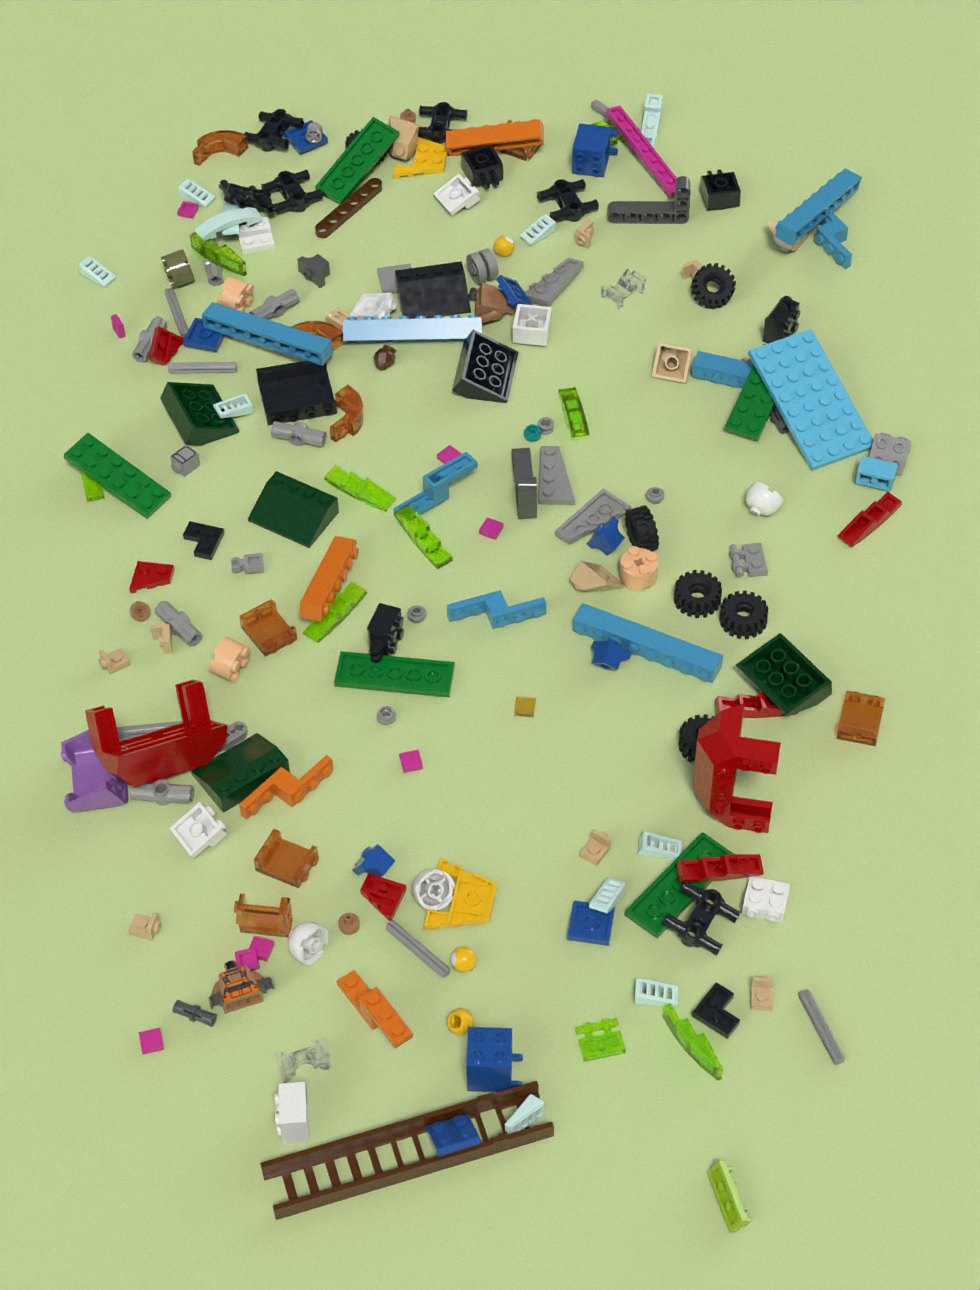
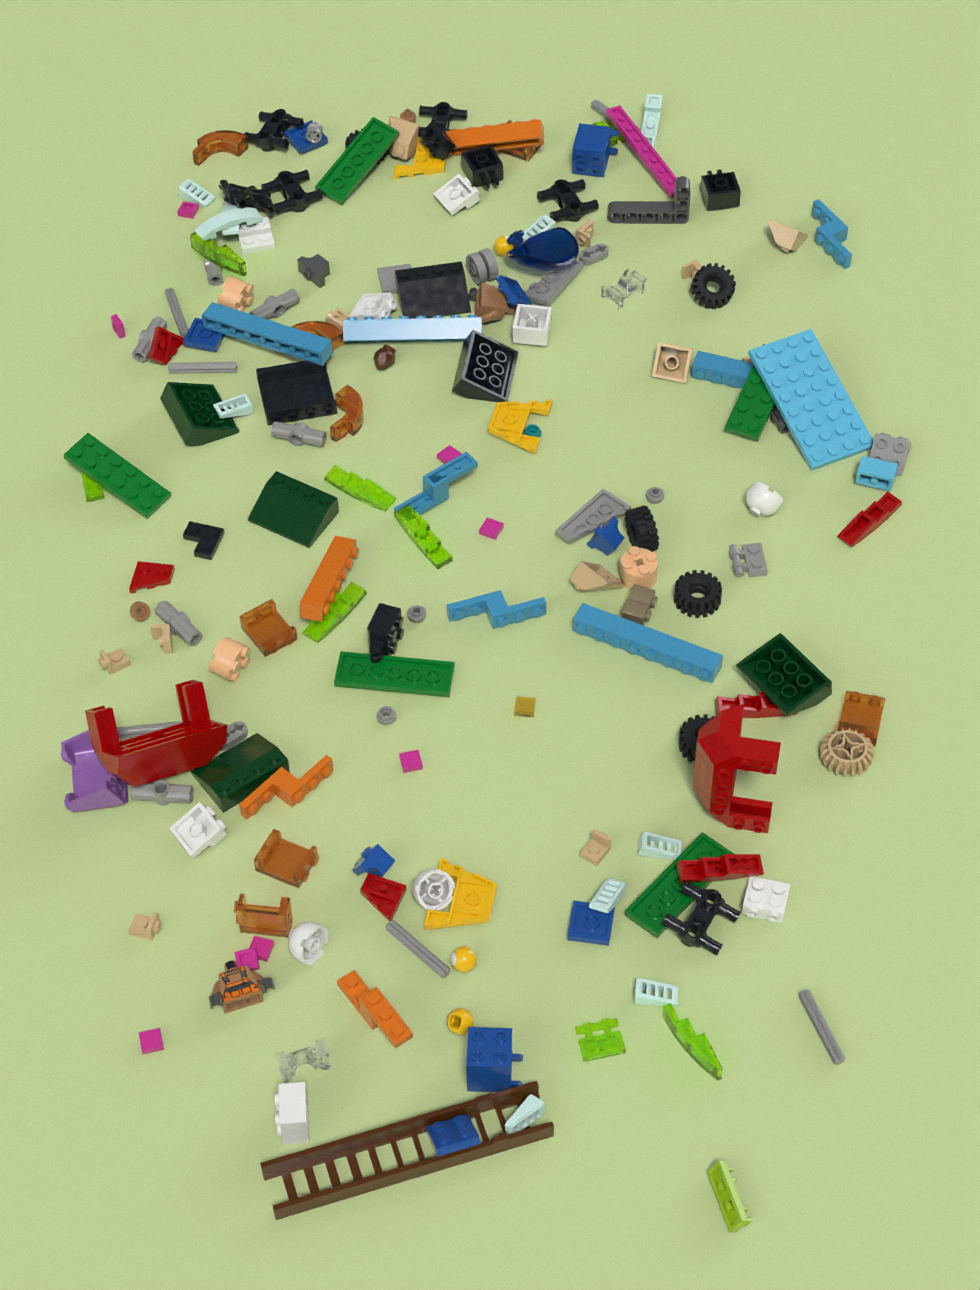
(86, 269): light aqua slope -> none
(177, 268): olive brick -> none
(183, 1009): dark grey pin -> none
(185, 460): light grey brick -> none
(251, 563): light grey plate -> none
(346, 206): reddish brown beam -> none
(349, 923): medium nougat tile -> none
(437, 140): none -> black brick
(511, 420): none -> yellow wing
(524, 483): dark grey beam -> none
(543, 251): none -> clear blue piece
(546, 425): light grey bush -> none
(554, 481): light grey wing -> none
(573, 412): clear neon green slope -> none
(594, 254): none -> light grey beam
(609, 654): blue brick -> none
(639, 604): none -> dark tan brick
(712, 1013): black plate -> none
(739, 624): black tyre -> none
(762, 993): tan bracket -> none
(782, 320): black hinge -> none
(817, 207): dark azure brick -> none
(845, 755): none -> tan gear

